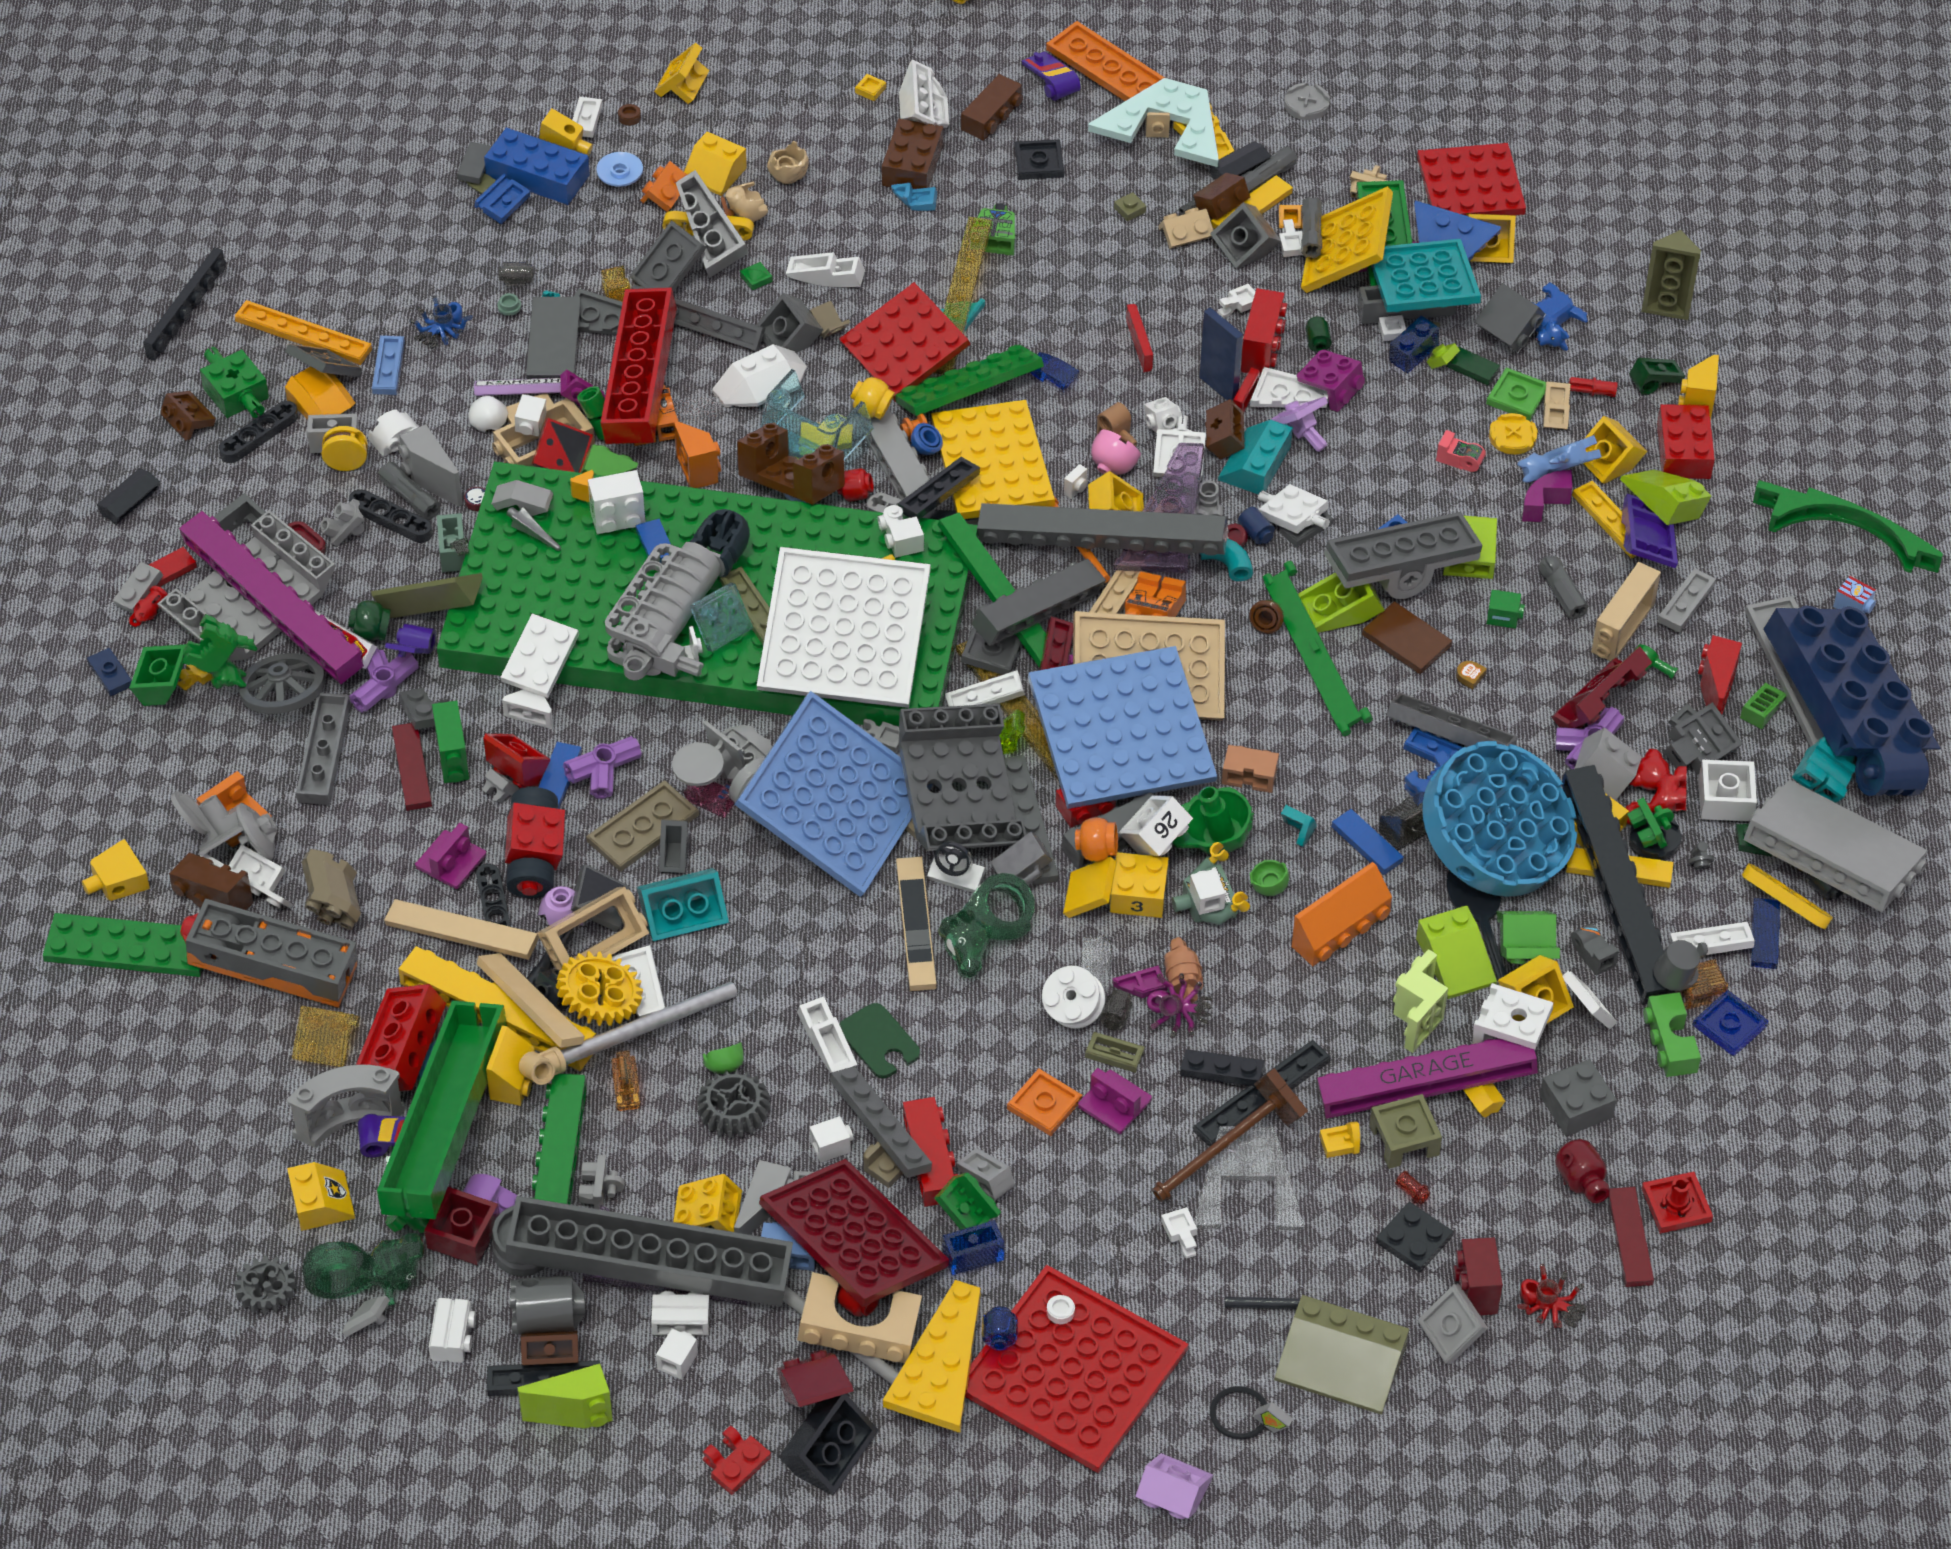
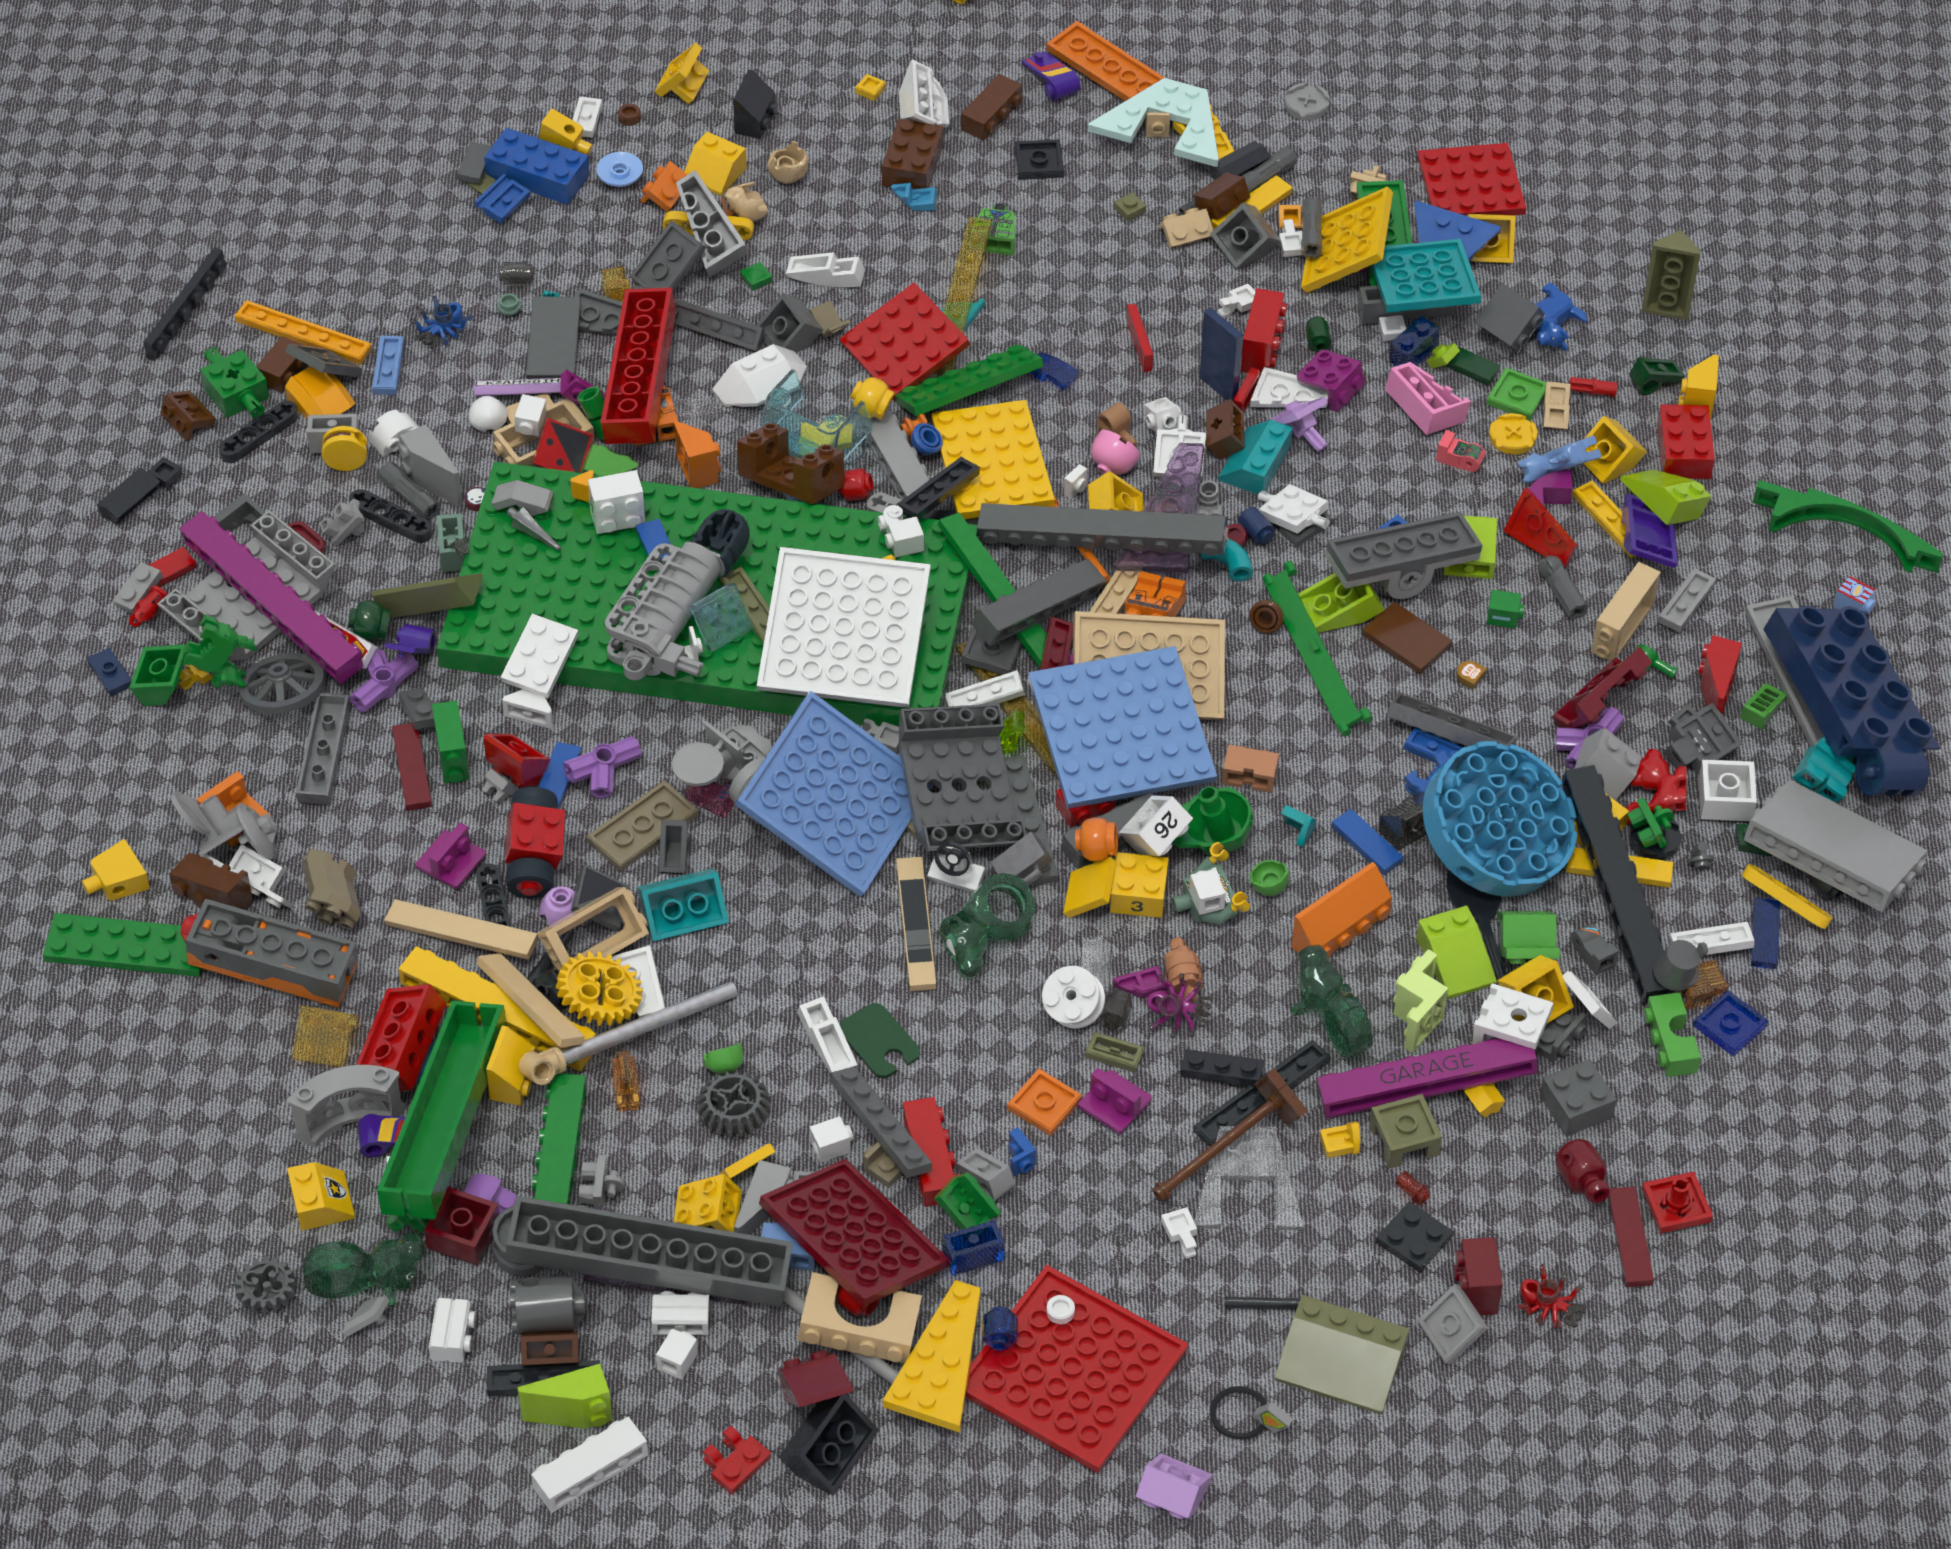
(166, 472): none -> black plate
(279, 366): none -> reddish brown brick
(589, 1464): none -> white brick
(748, 1161): none -> yellow tile
(753, 106): none -> black slope
(1022, 1151): none -> blue bracket
(1339, 1009): none -> clear green animal
(1425, 400): none -> bright pink wedge
(1539, 529): none -> red wing
(1560, 1034): none -> dark grey bracket

